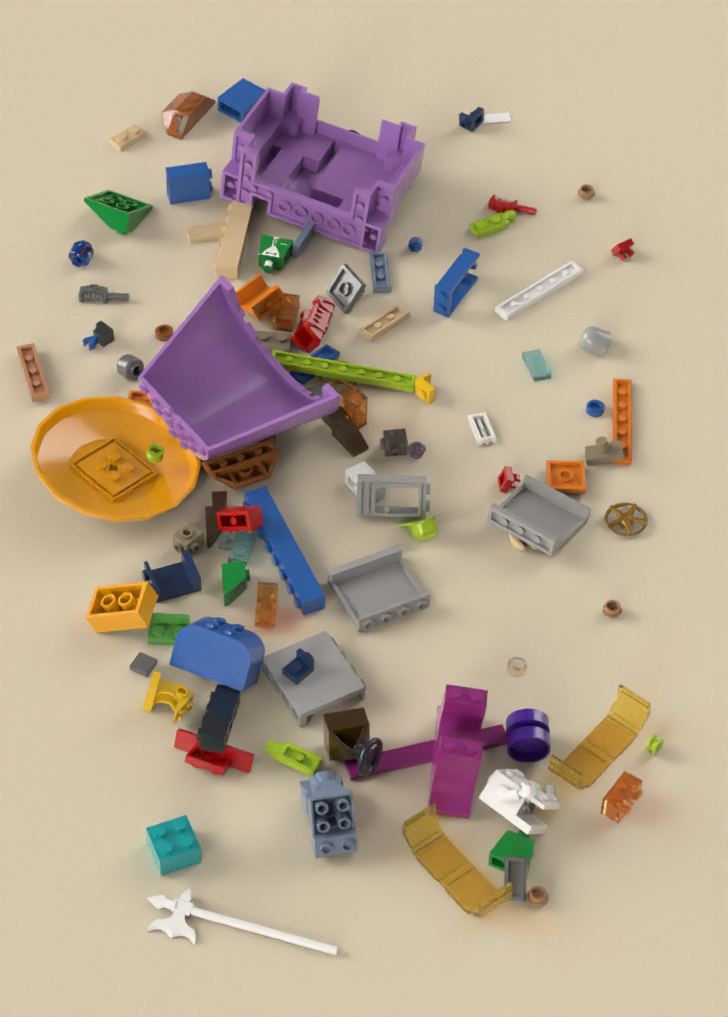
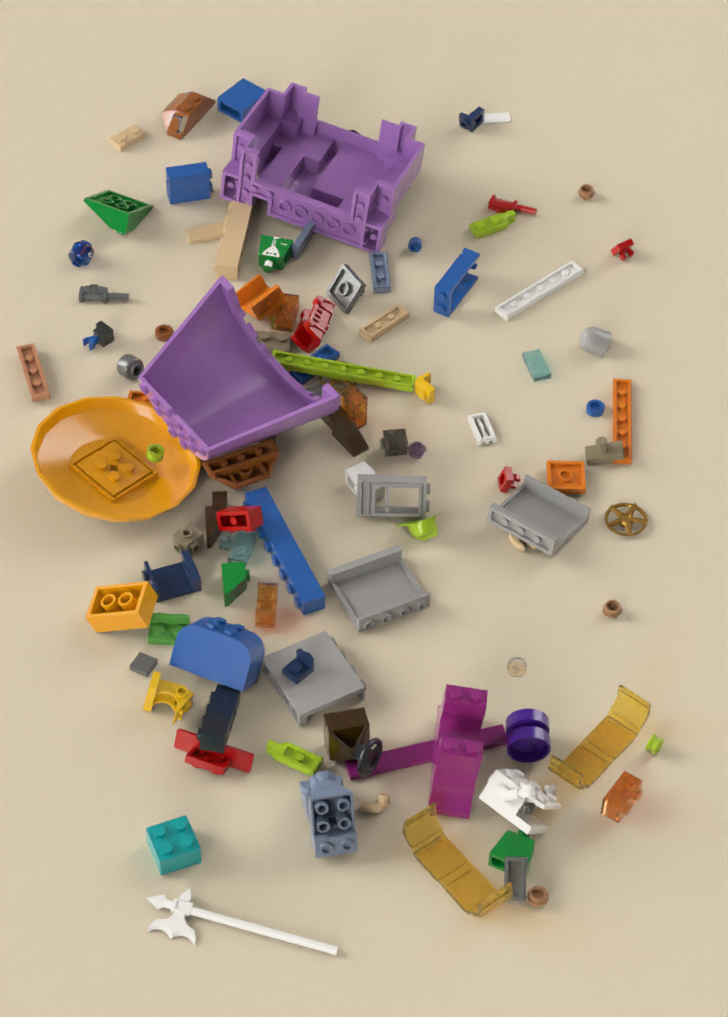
(376, 807): none -> tan arm

